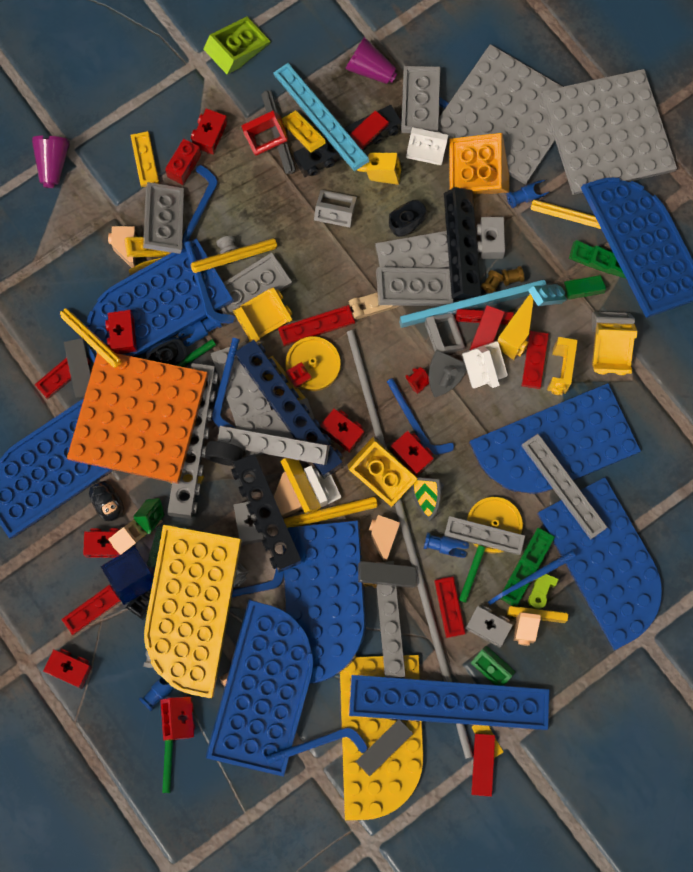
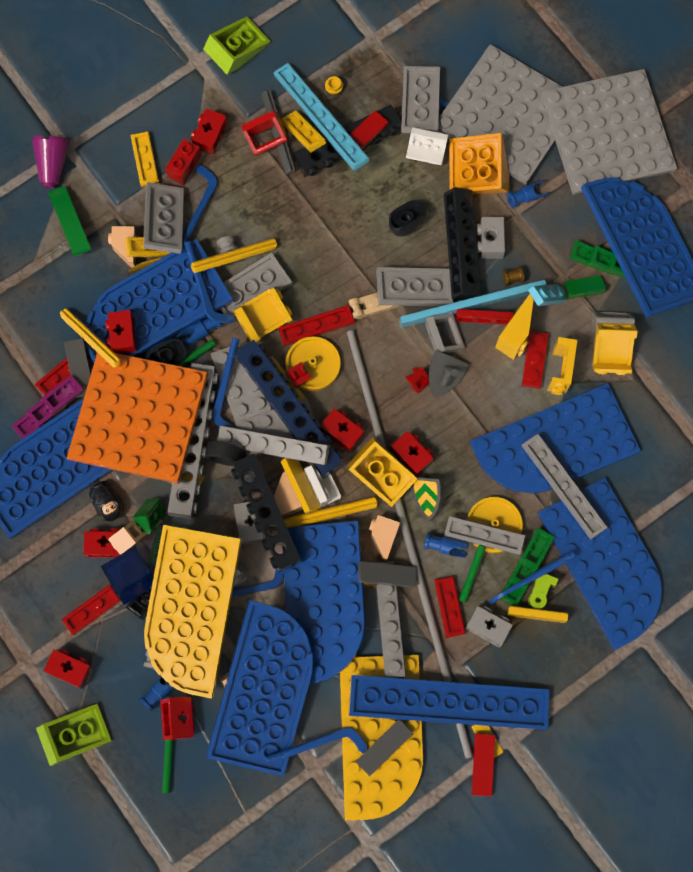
(48, 407): none -> magenta slope
(69, 221): none -> green slope
(73, 734): none -> lime slope
(333, 85): none -> yellow plate
(333, 213): light grey tile -> none
(371, 63): magenta cone -> none
(383, 168): yellow torso -> none
(415, 252): light grey plate -> none
(439, 449): blue piece -> none
(485, 365): white bracket -> none
(487, 327): red tile -> none
(492, 282): pearl gold bush -> none
(492, 667): green slope -> none
(526, 628): light nougat slope -> none
(565, 213): yellow axle -> none

